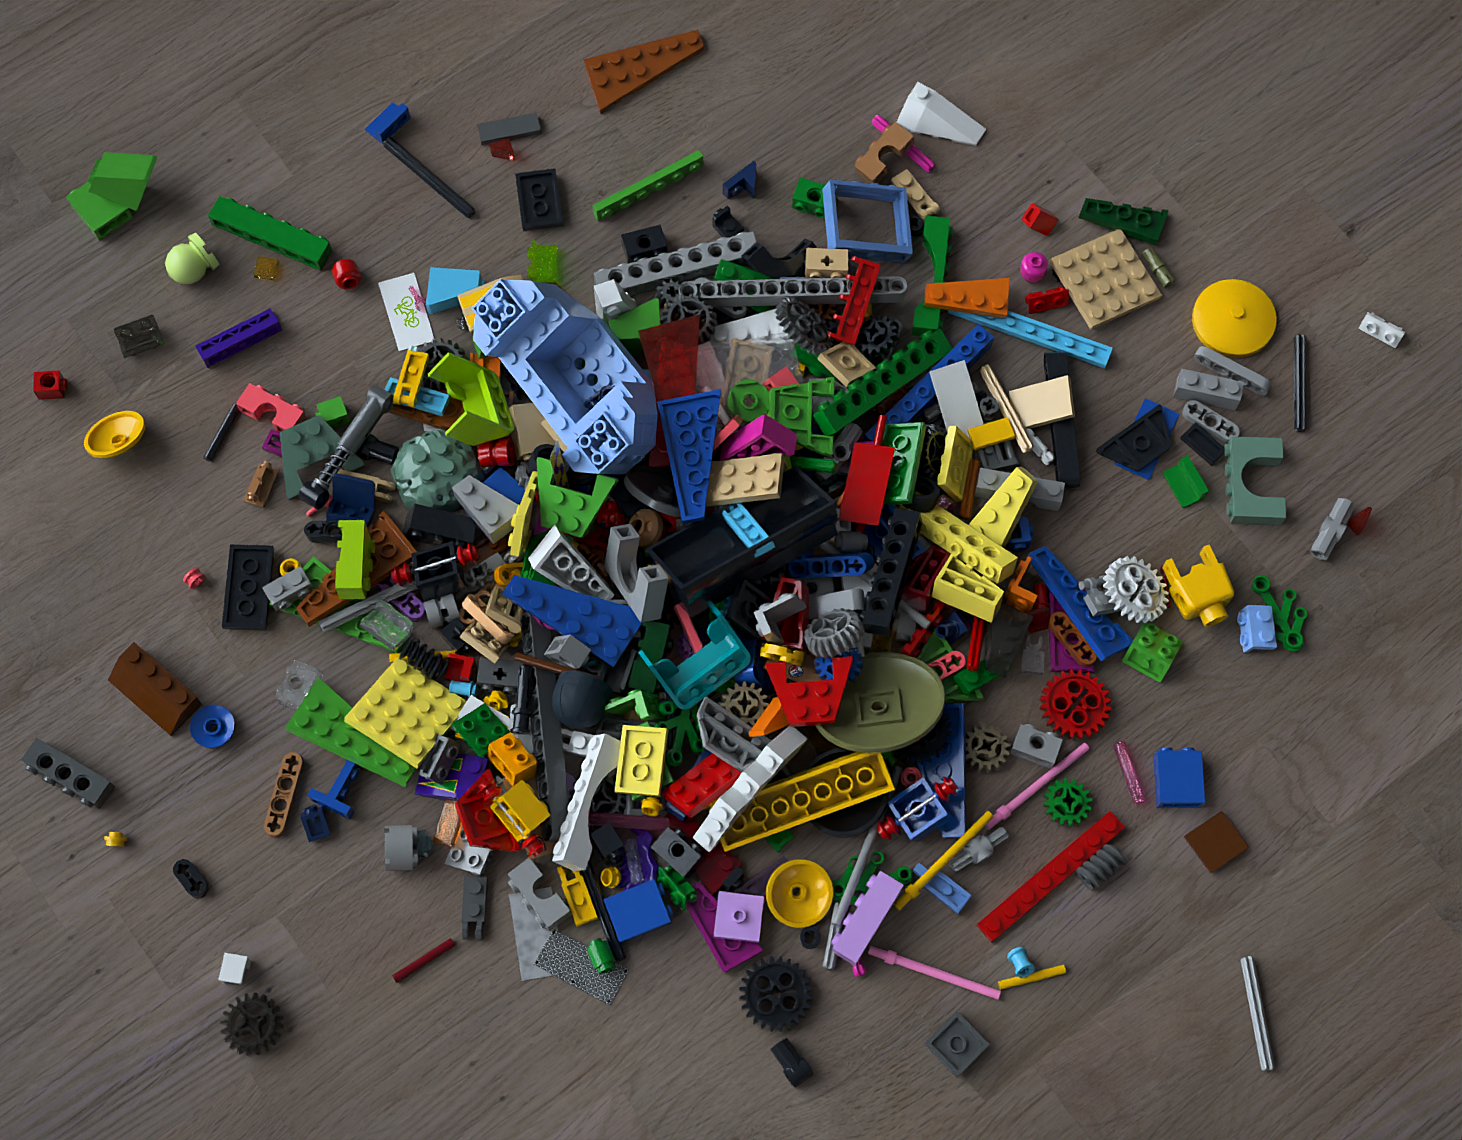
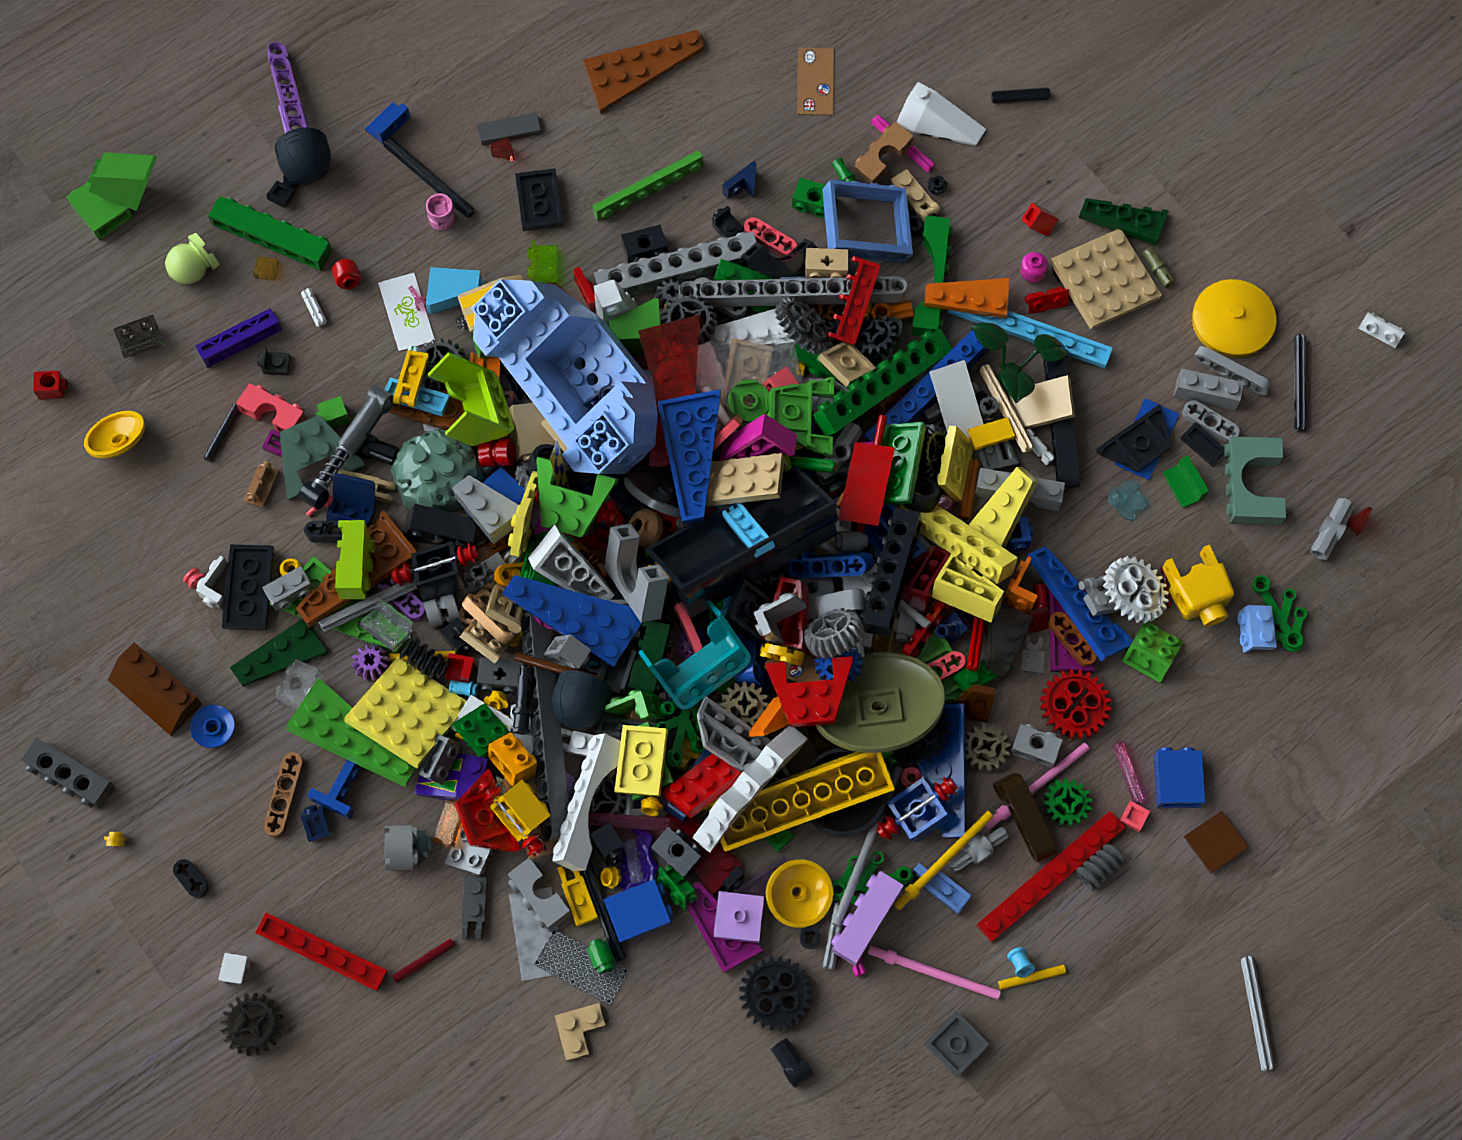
(205, 584): none -> white bracket
(273, 362): none -> pearl dark grey bracket
(278, 653): none -> dark green wing
(282, 192): none -> black plate
(302, 151): none -> black piece
(313, 307): none -> white axle
(321, 952): none -> red plate
(364, 668): none -> medium lavender gear
(440, 212): none -> bright pink wheel
(573, 1025): none -> tan plate
(585, 287): none -> red plate
(687, 754): none -> yellow plate
(772, 246): none -> coral beam
(815, 81): none -> medium nougat sticker
(842, 170): none -> green pin
(901, 310): none -> orange piece
(934, 189): none -> black plate
(977, 702): none -> reddish brown wing
(1016, 382): none -> dark green plant
(1020, 95): none -> black axle
(1026, 815): none -> dark brown beam
(1130, 500): none -> clear light blue plate
(1134, 816): none -> coral plate

